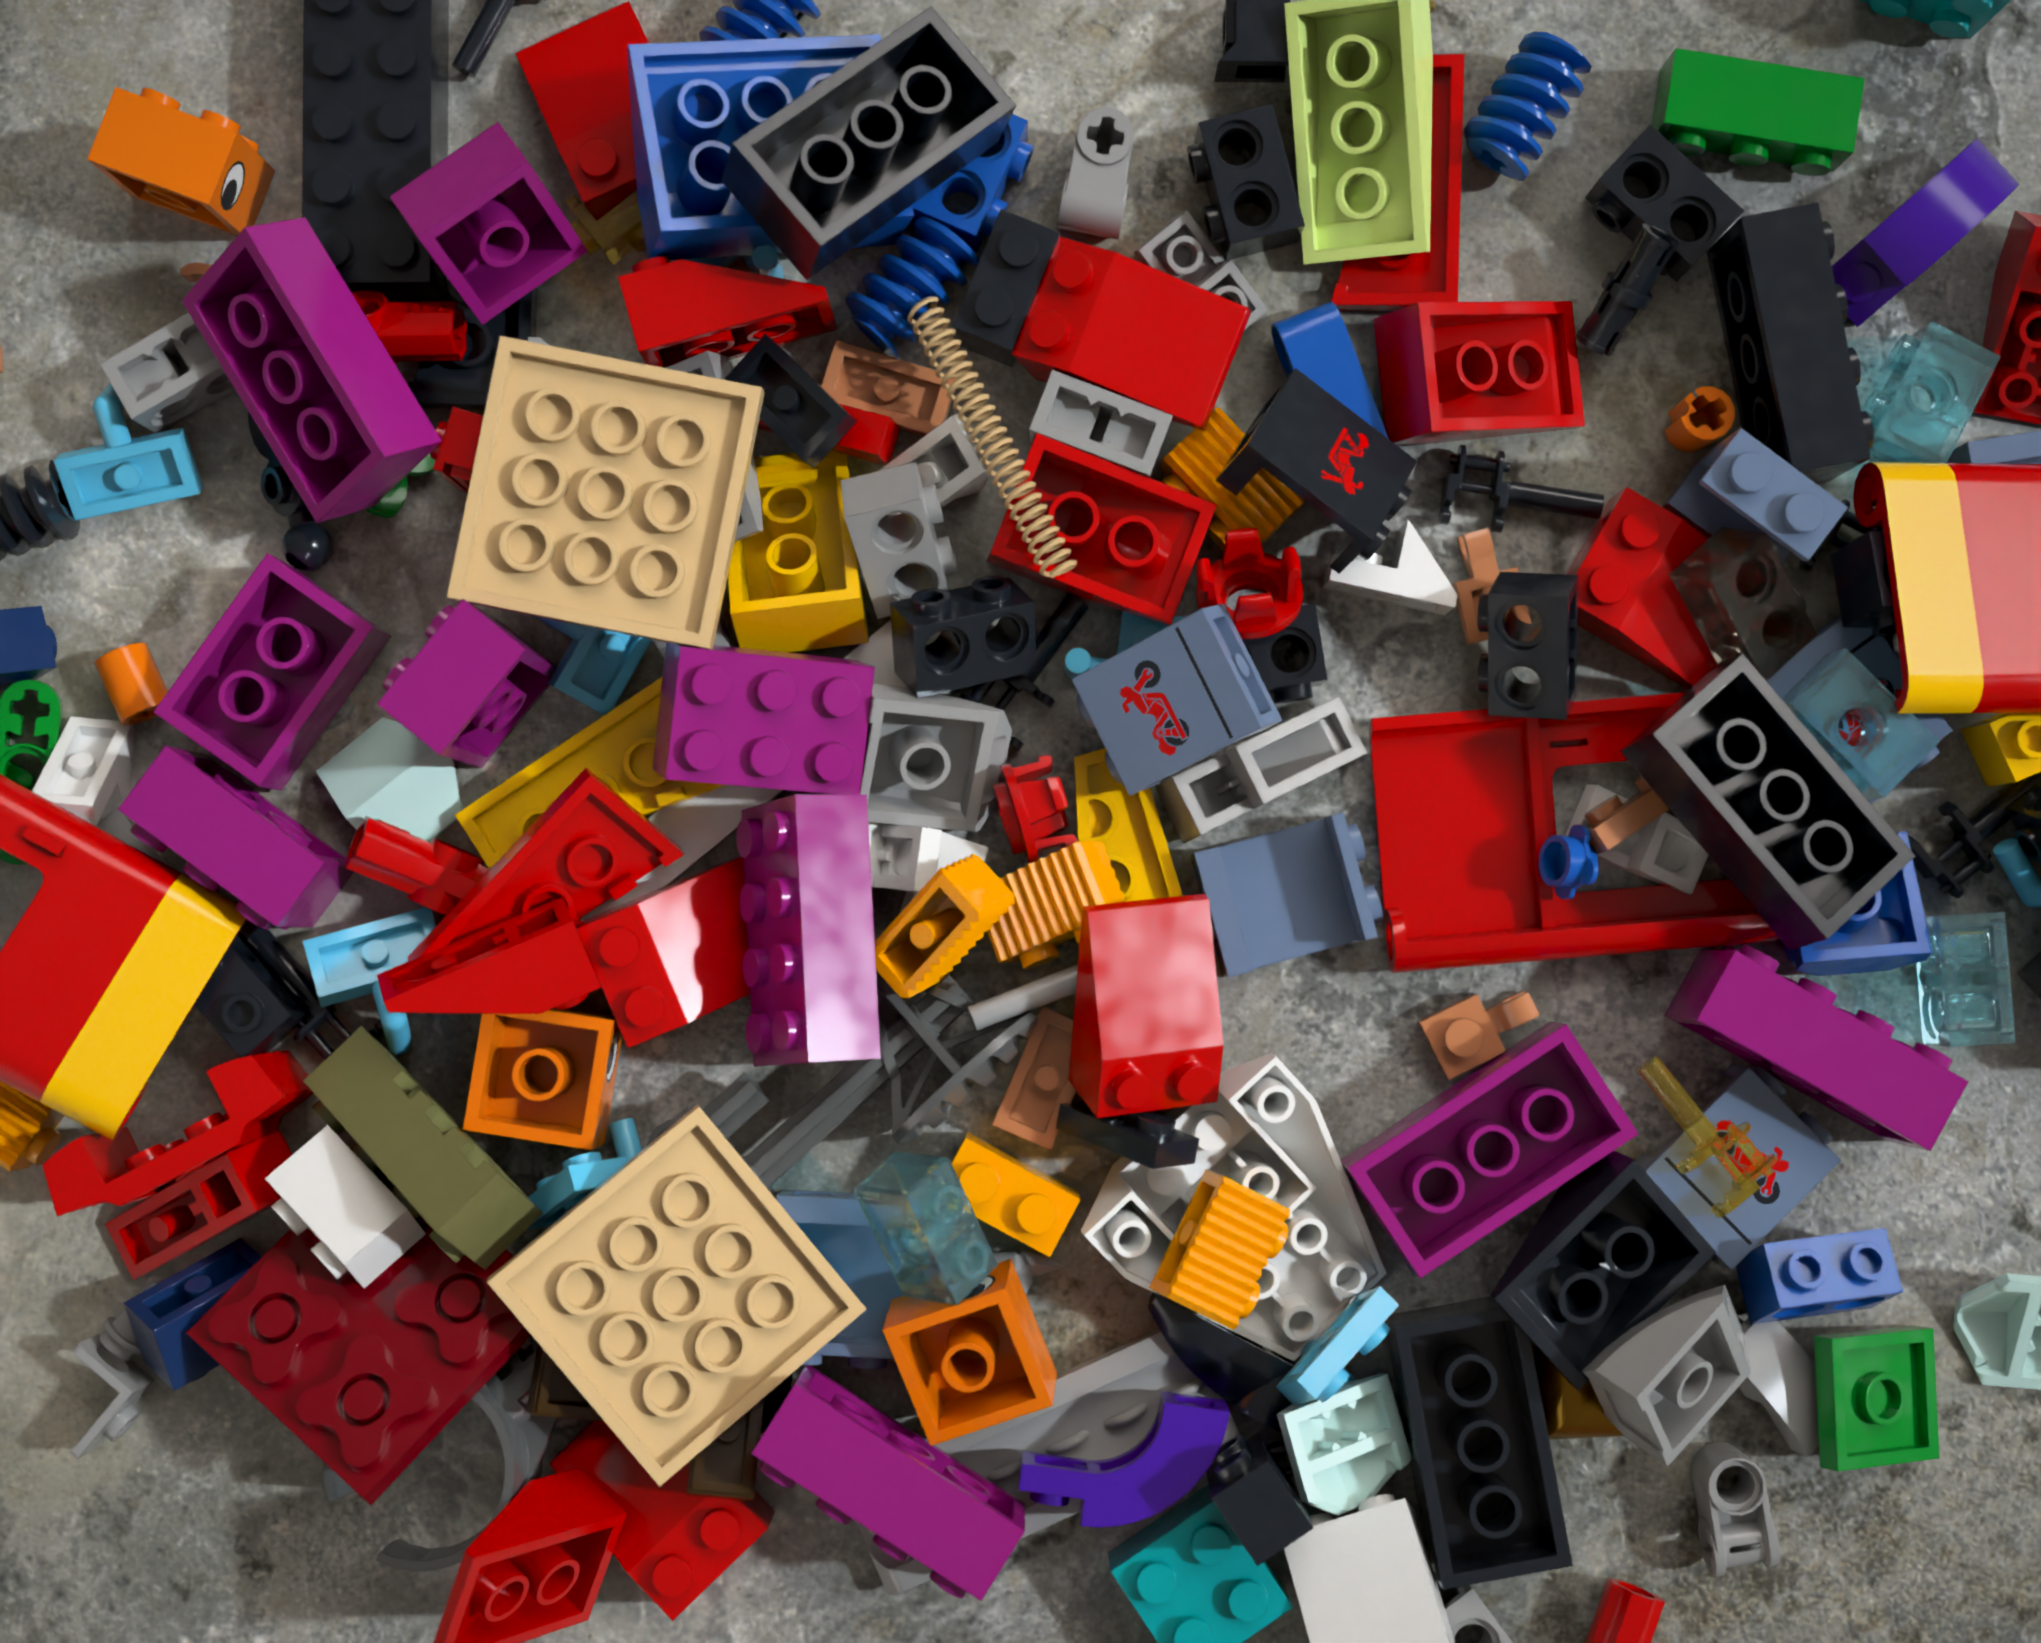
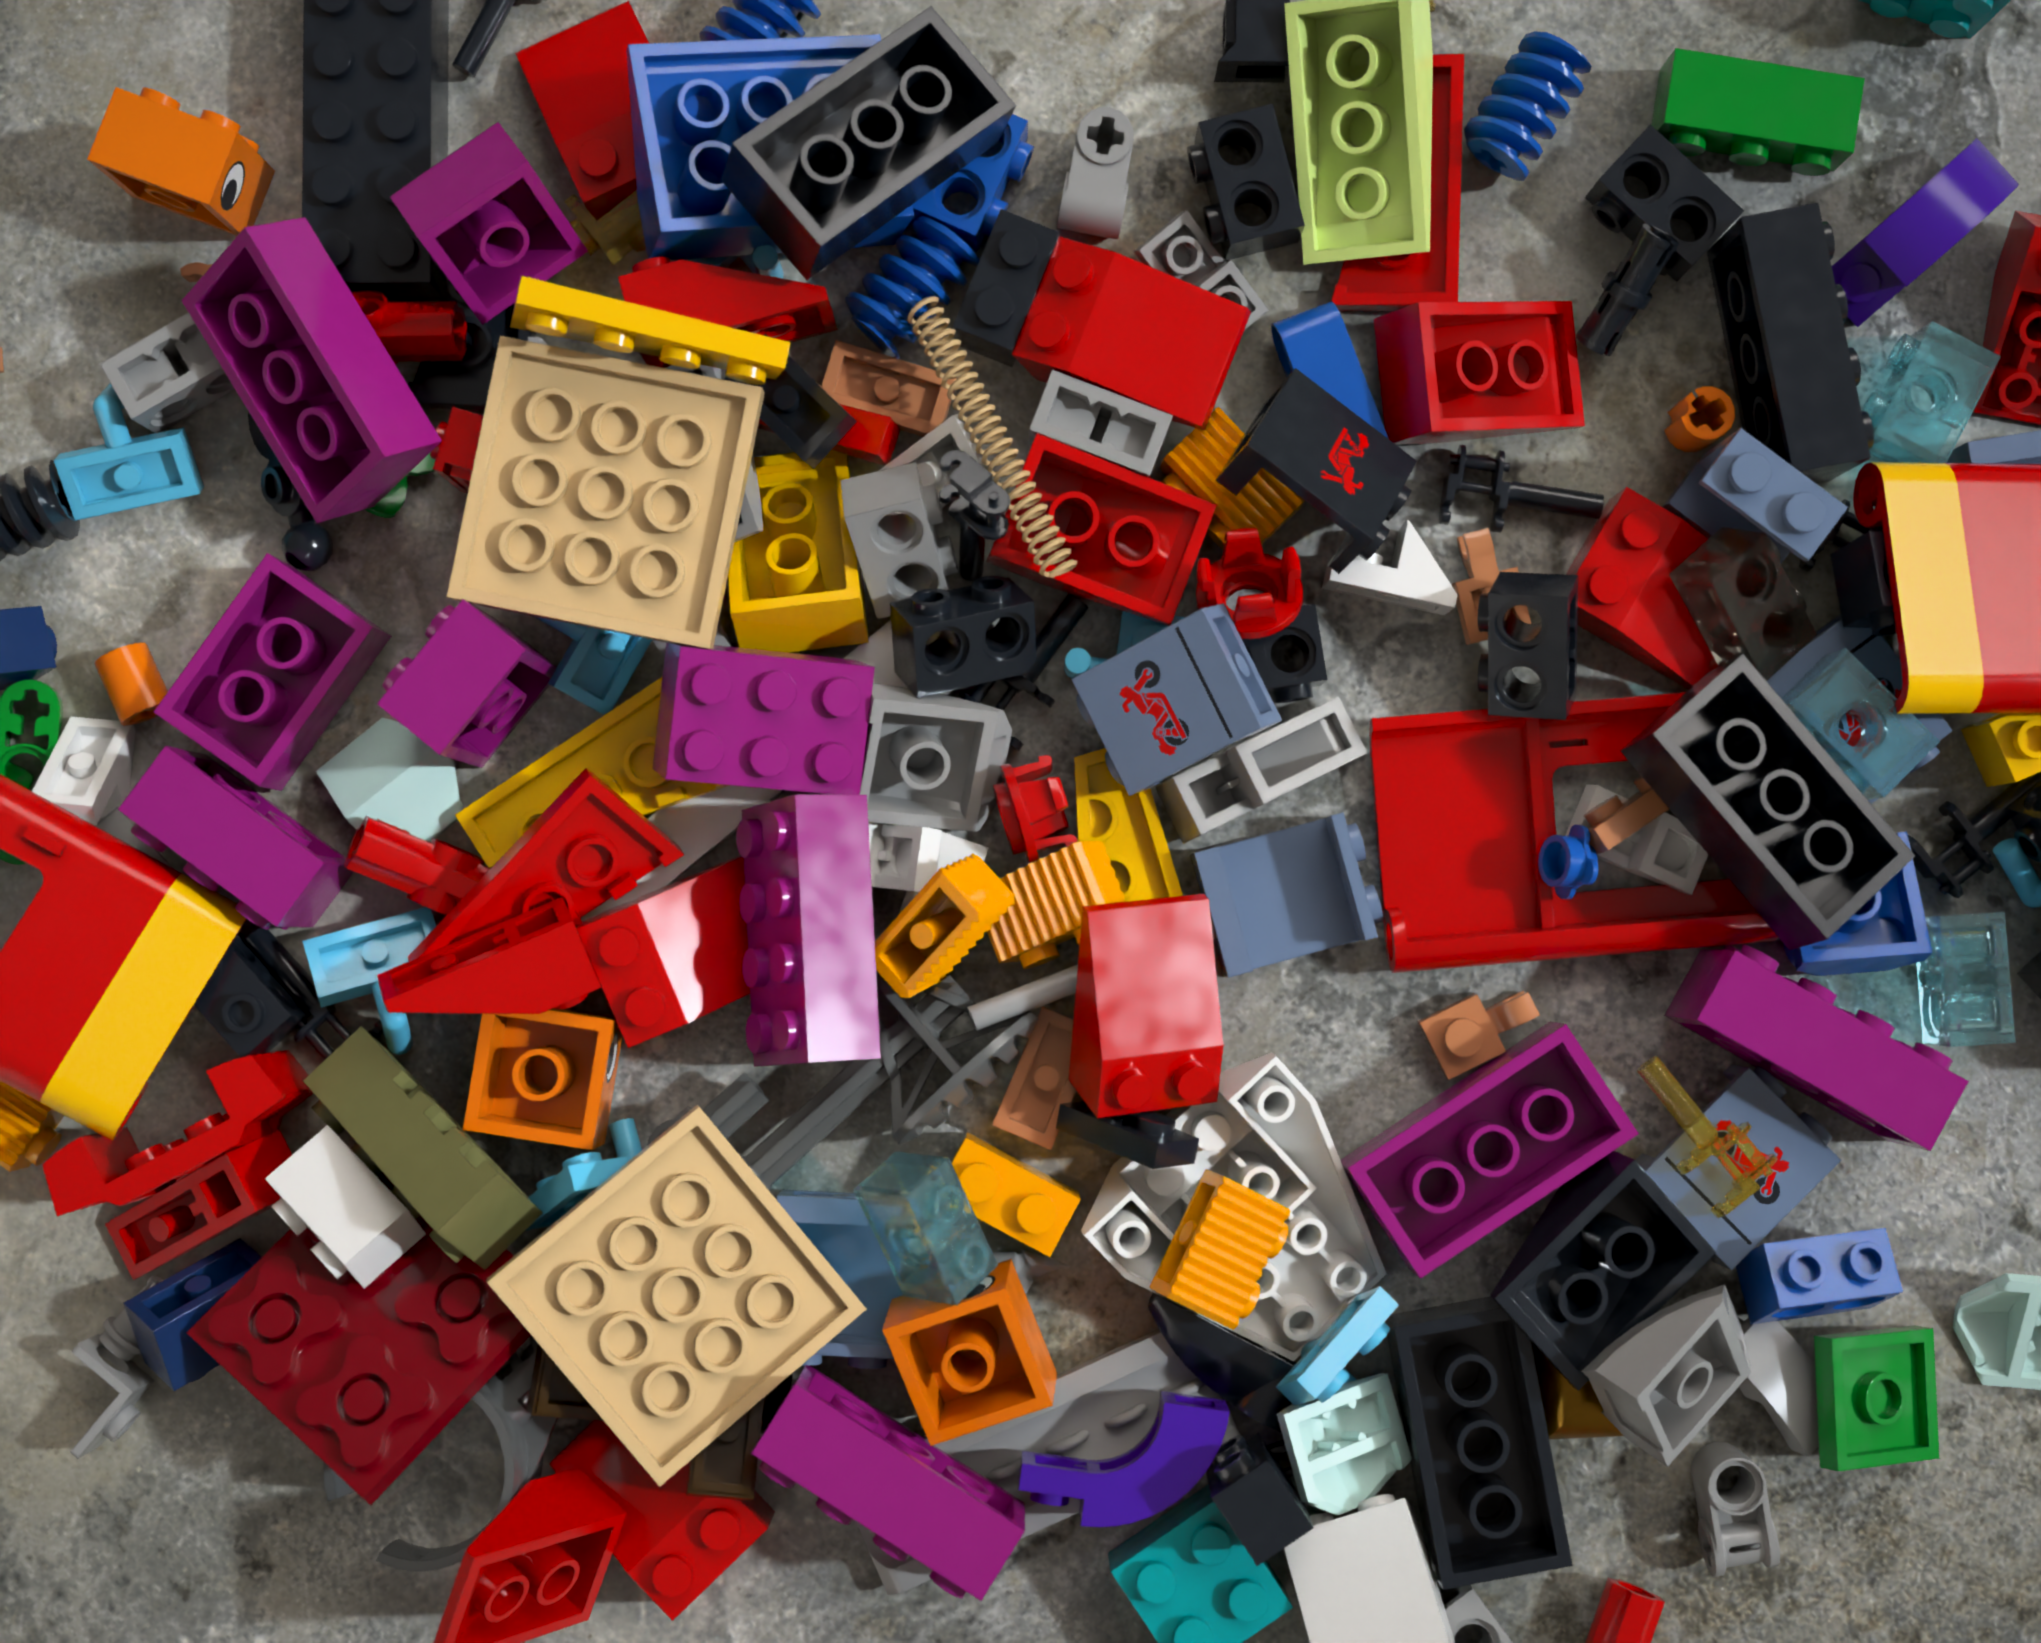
(645, 330): none -> yellow wing
(977, 510): none -> black piece

